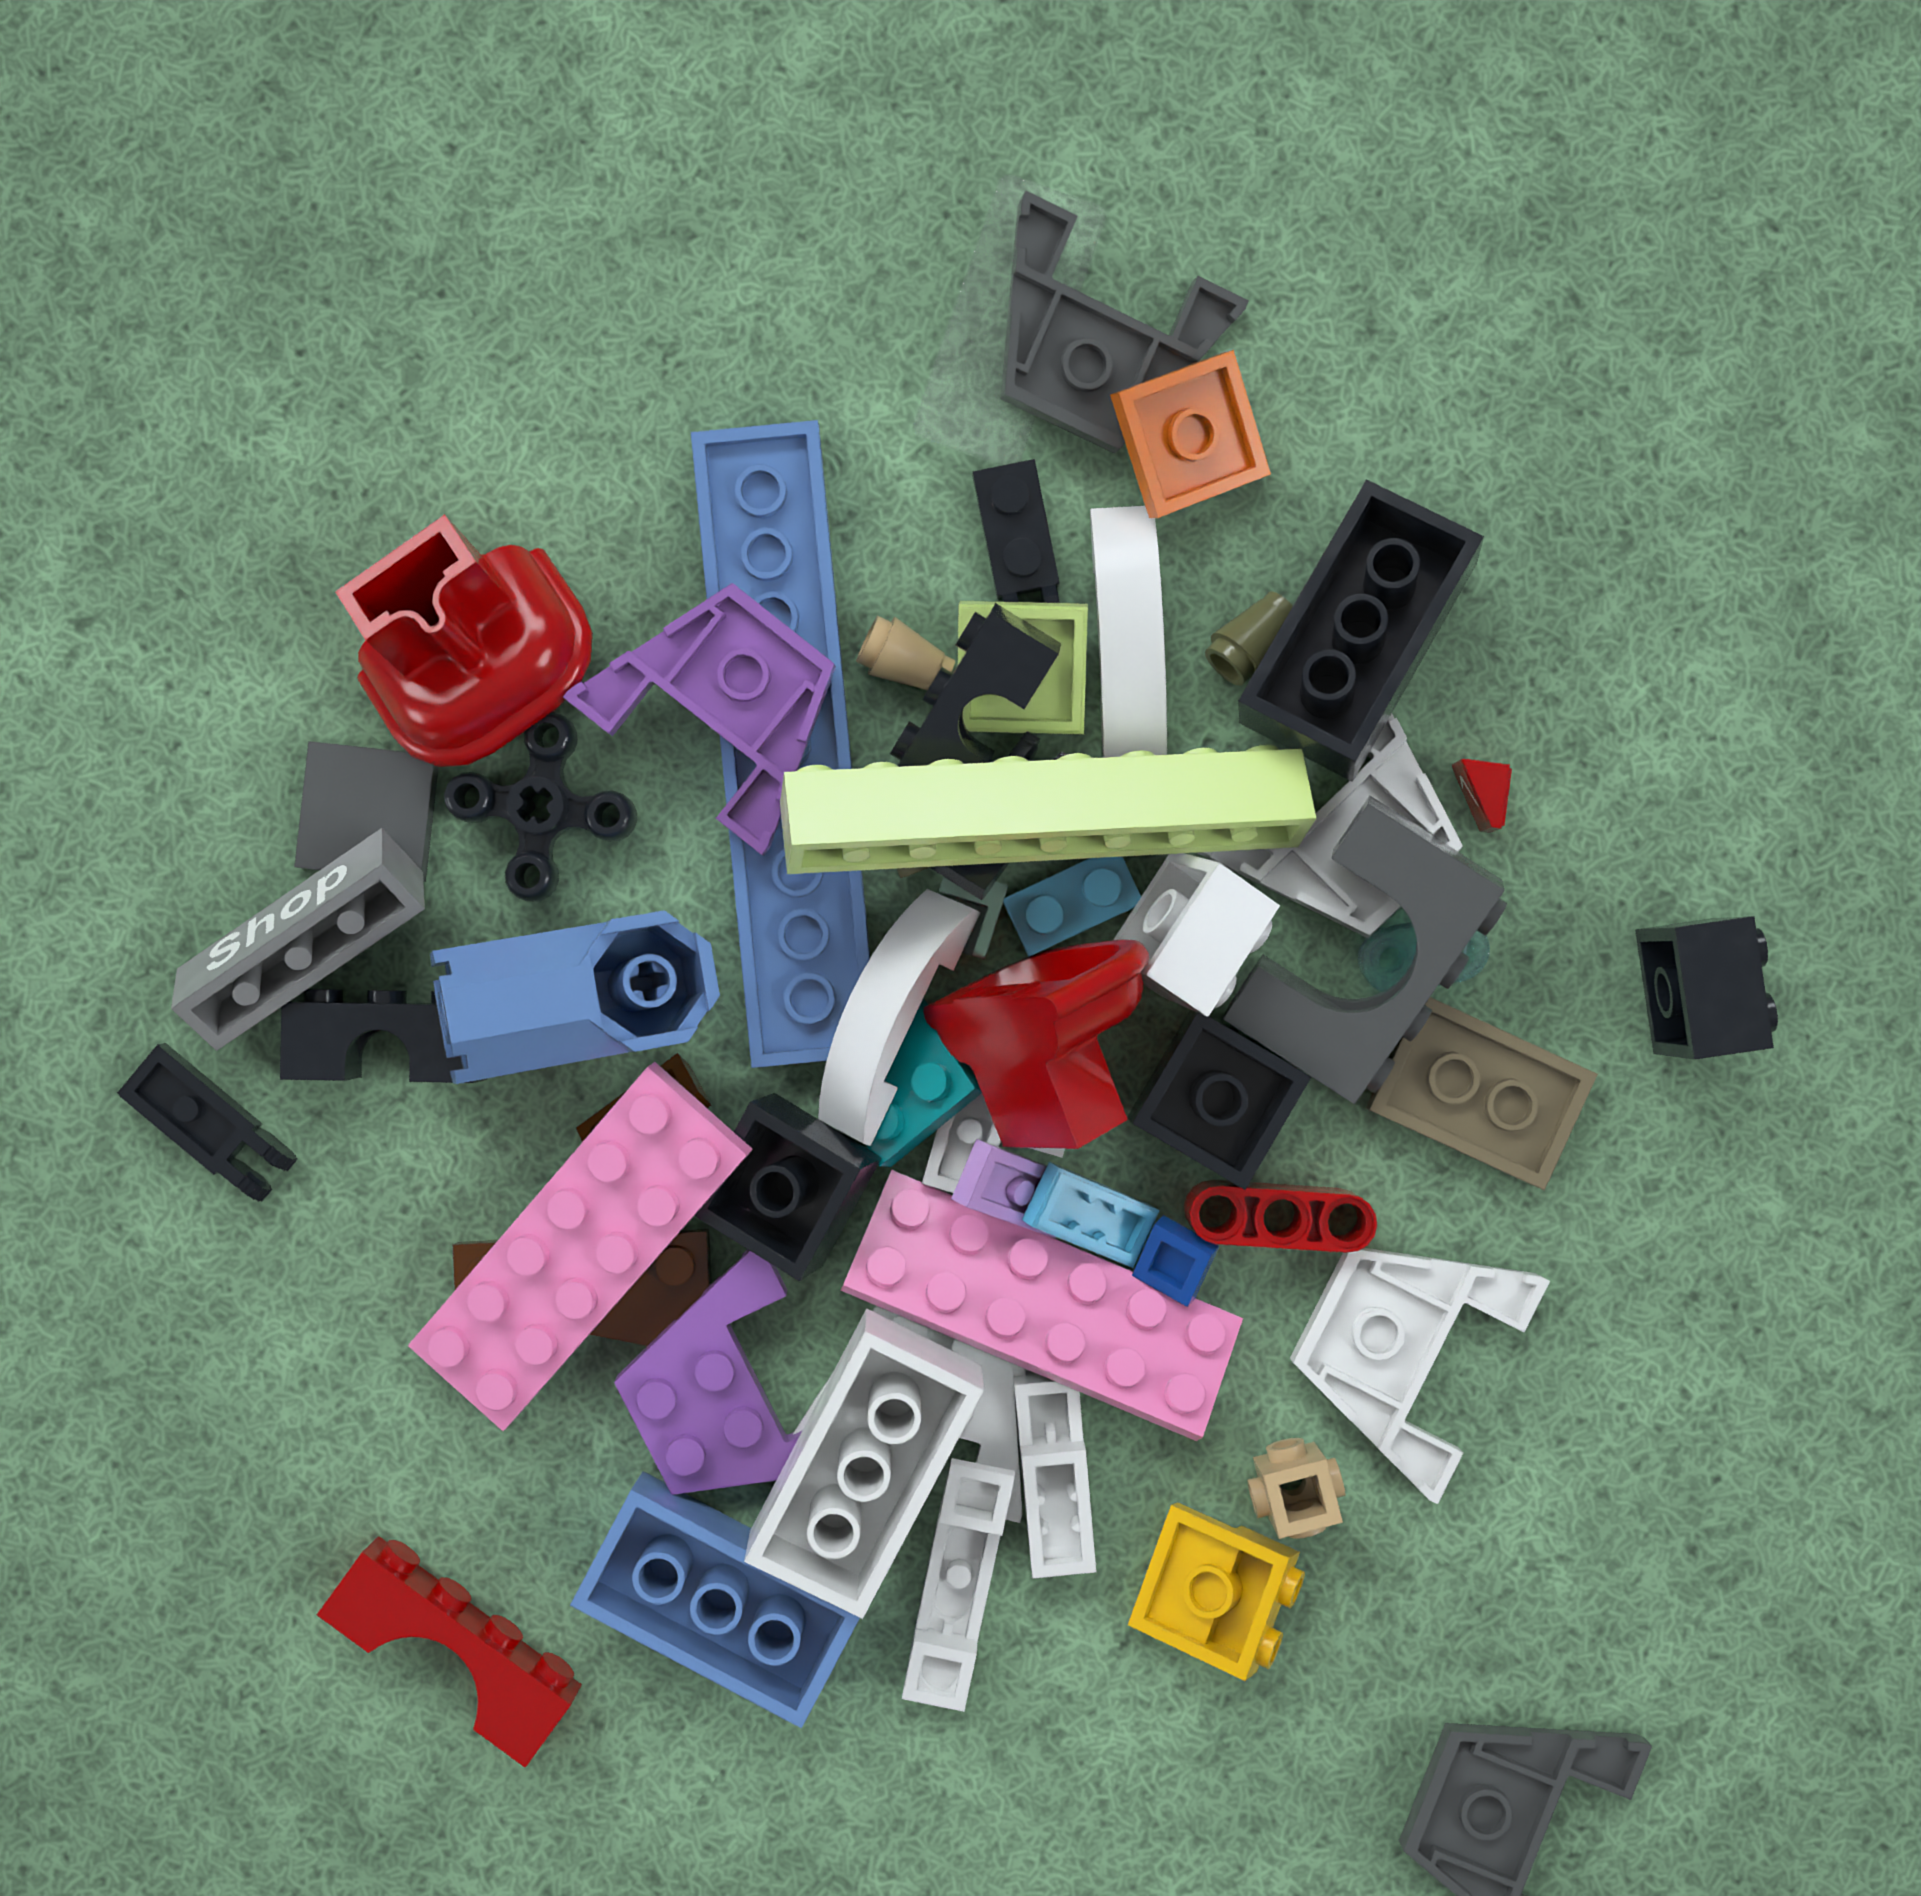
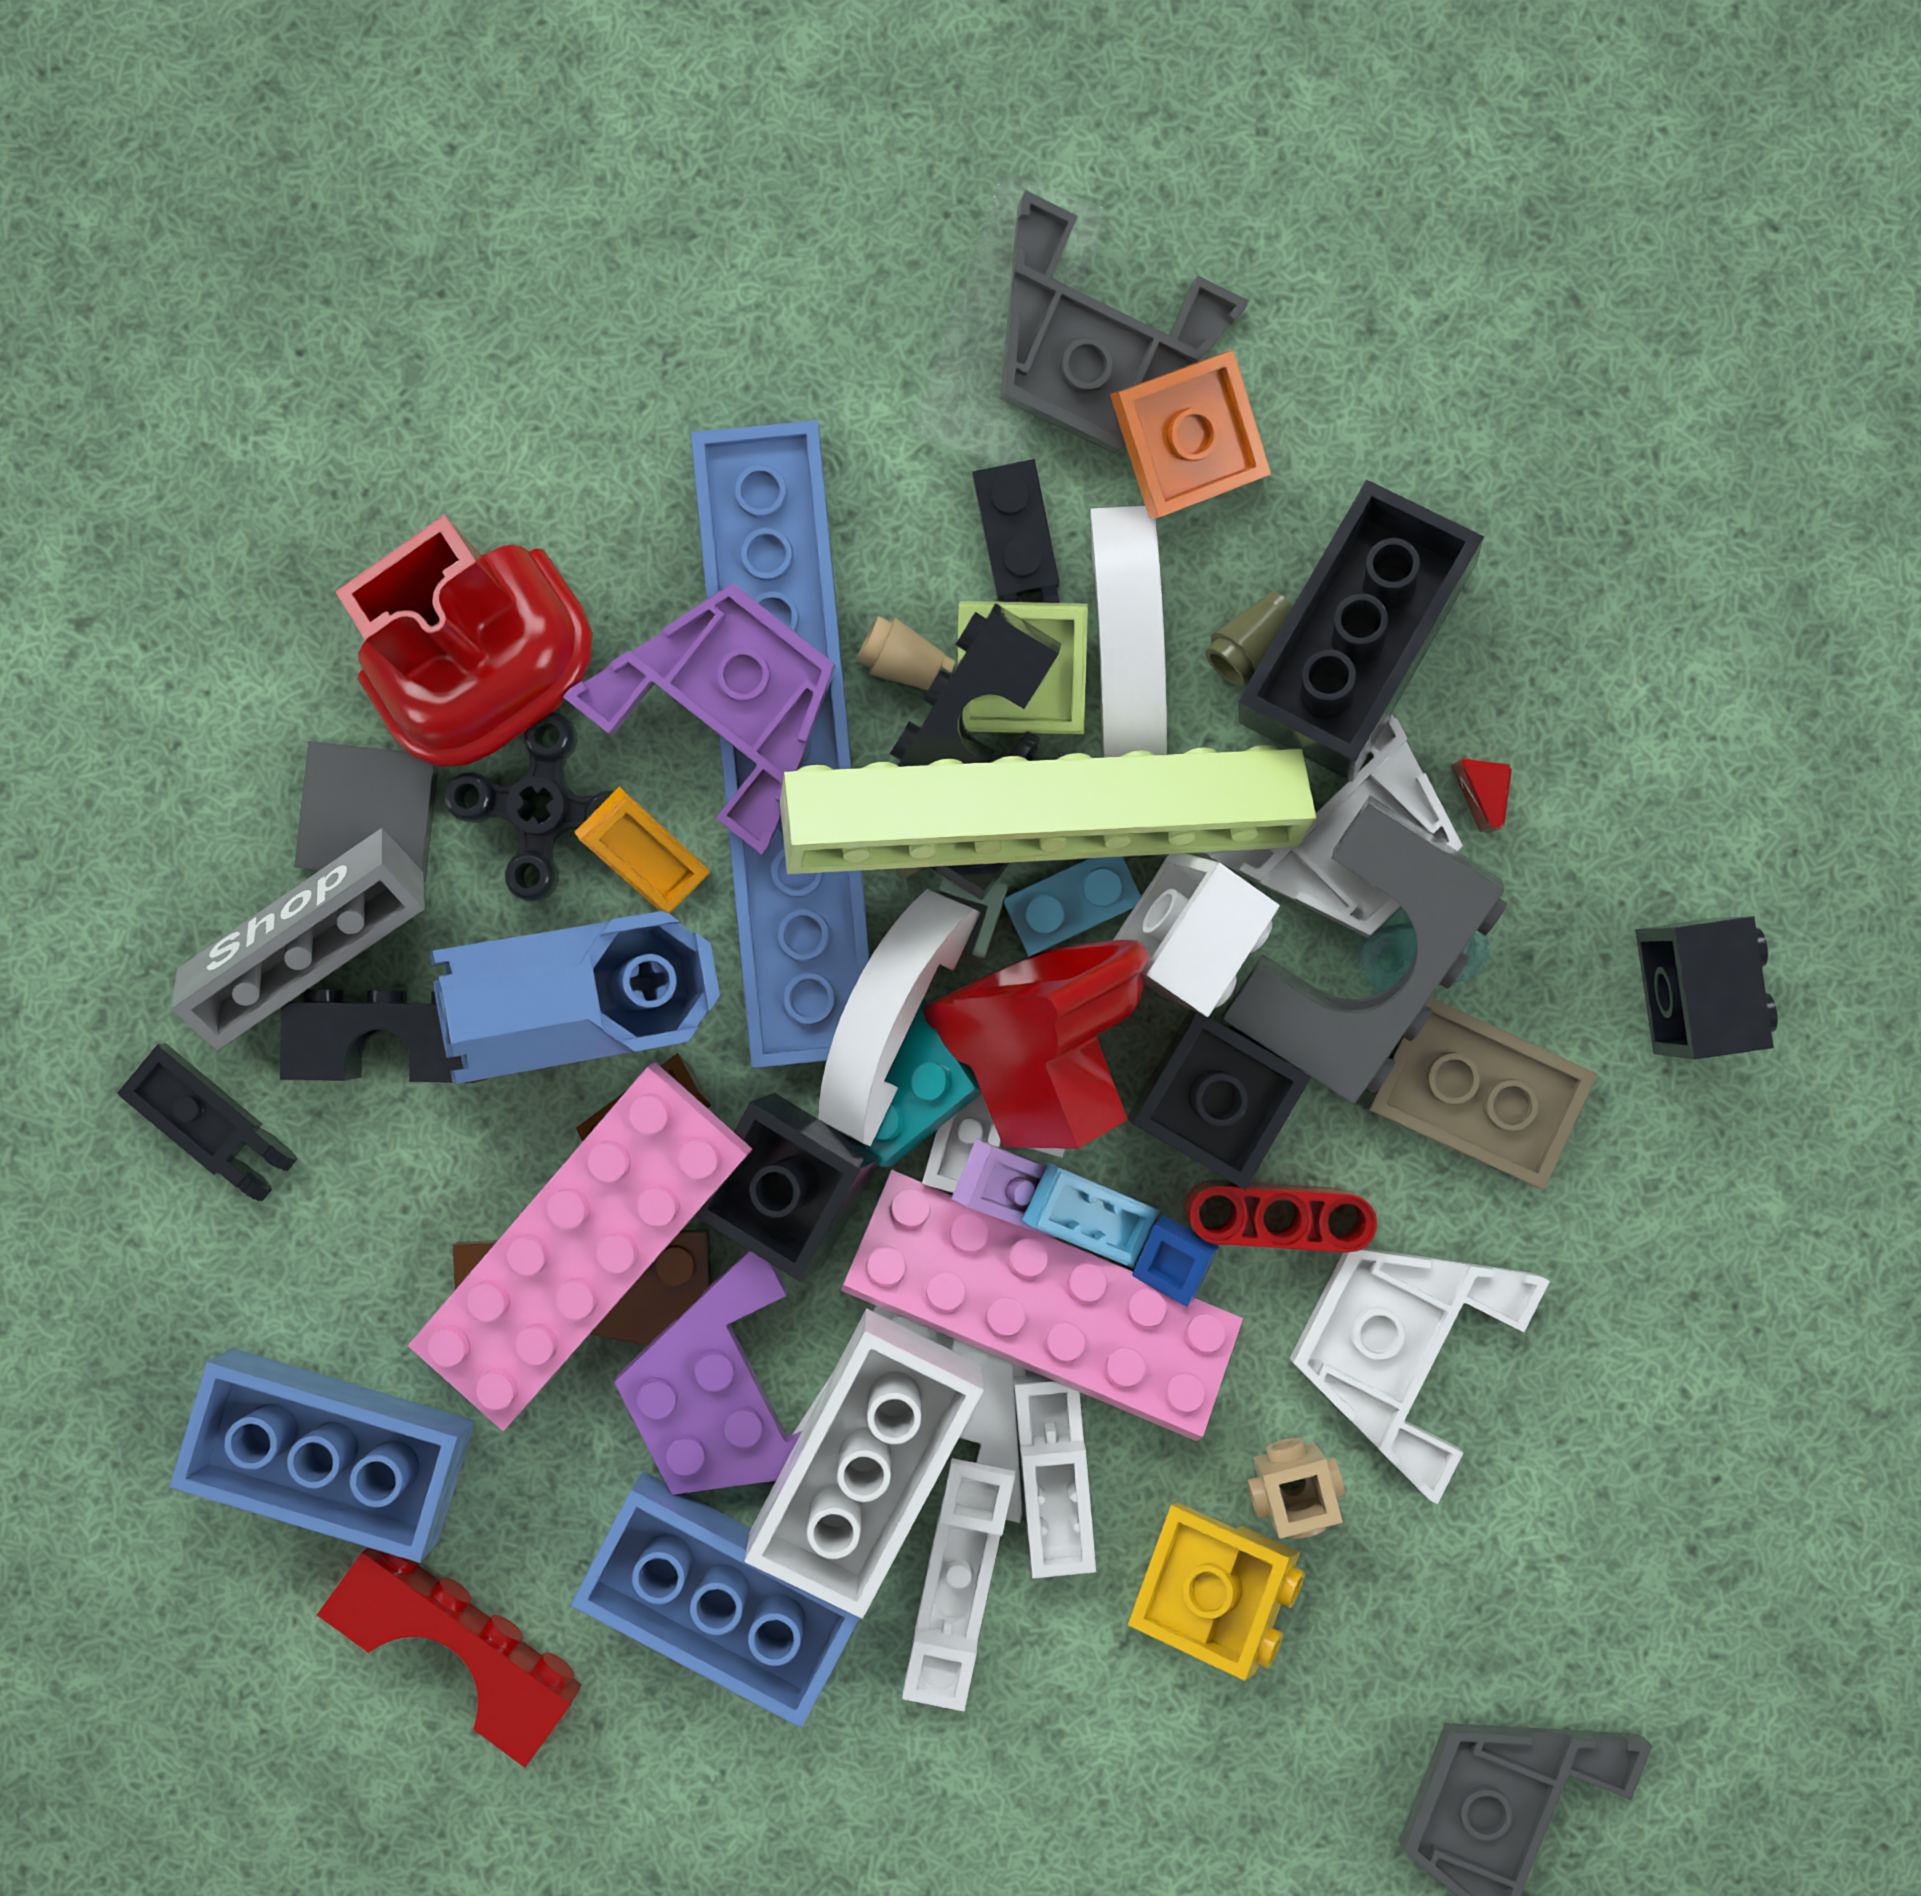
(322, 1454): none -> medium blue brick
(642, 851): none -> light orange tile

